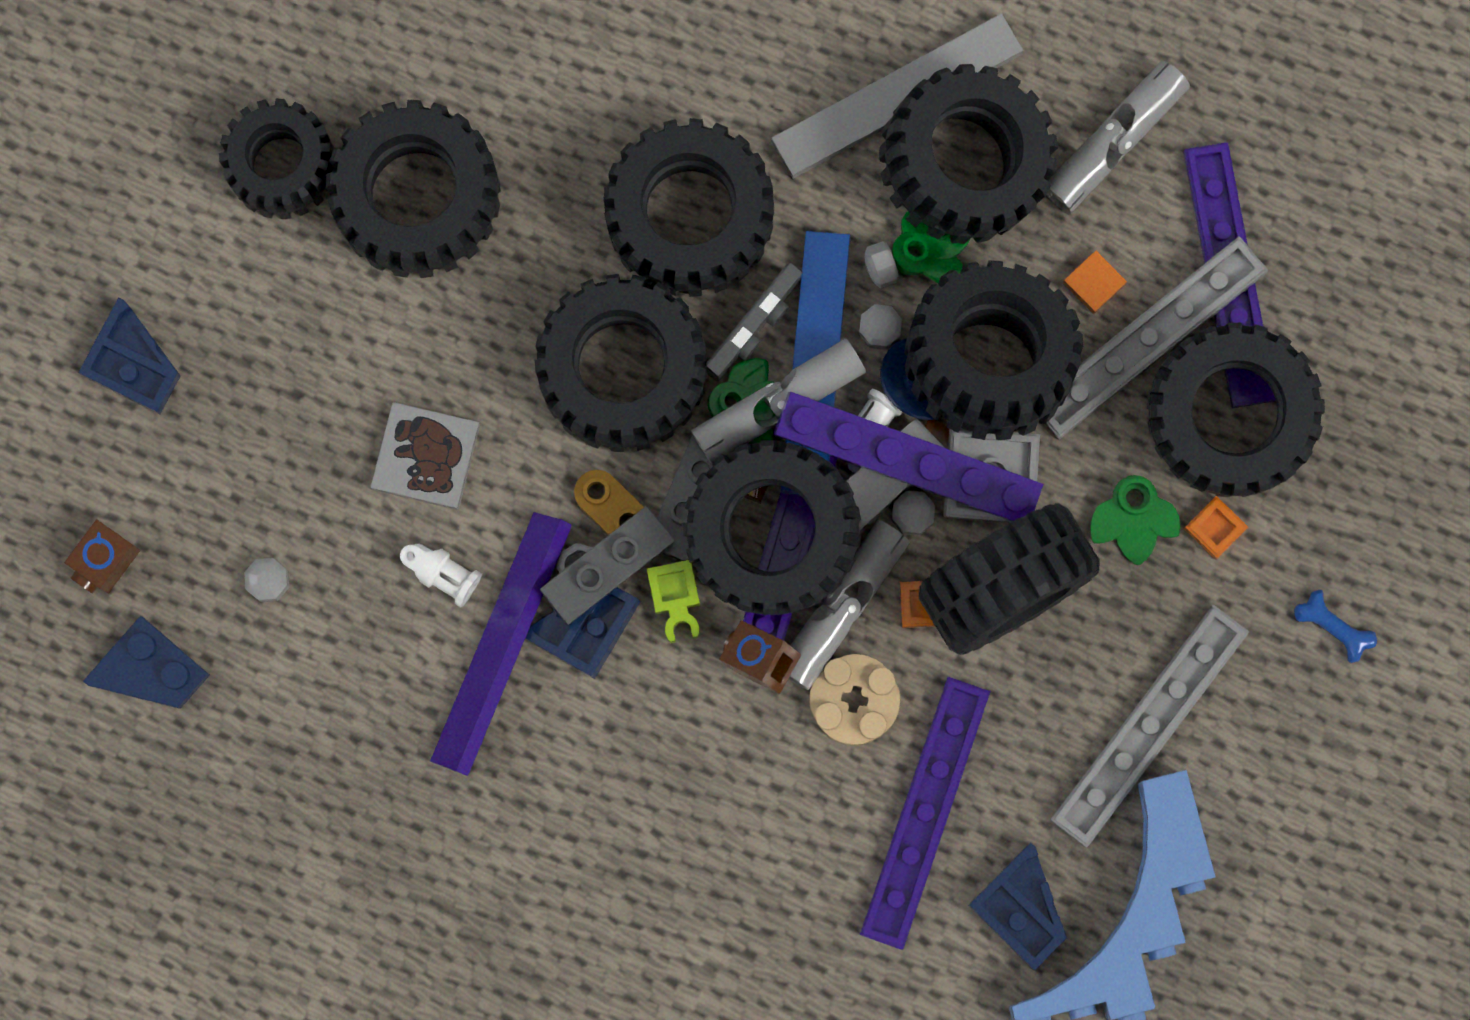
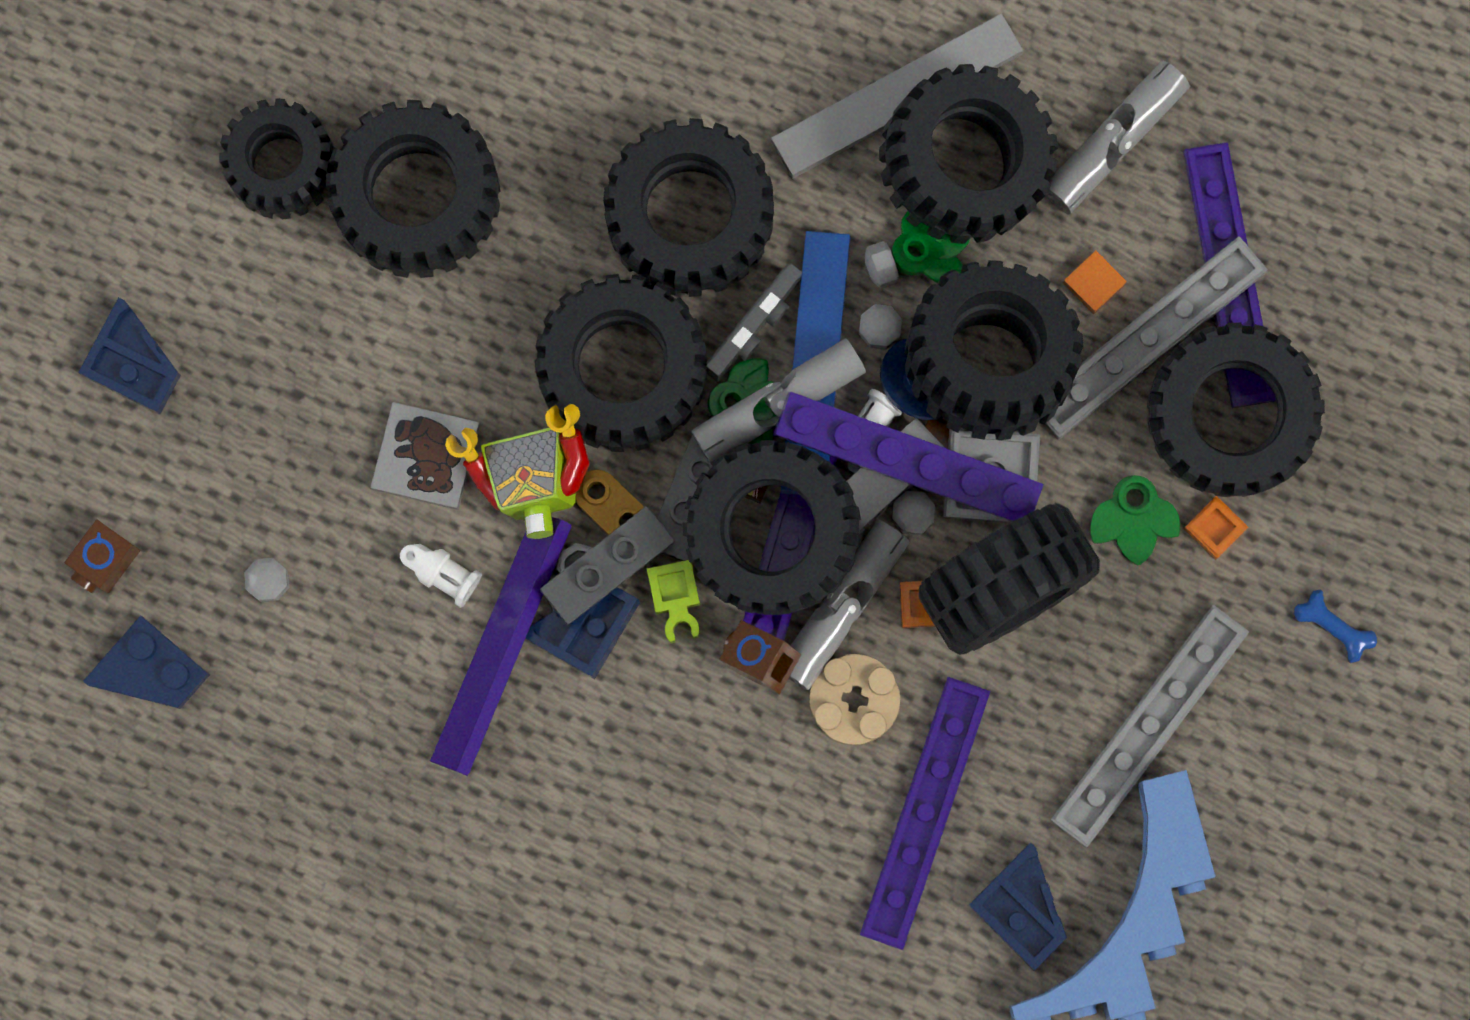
(529, 472): none -> torso

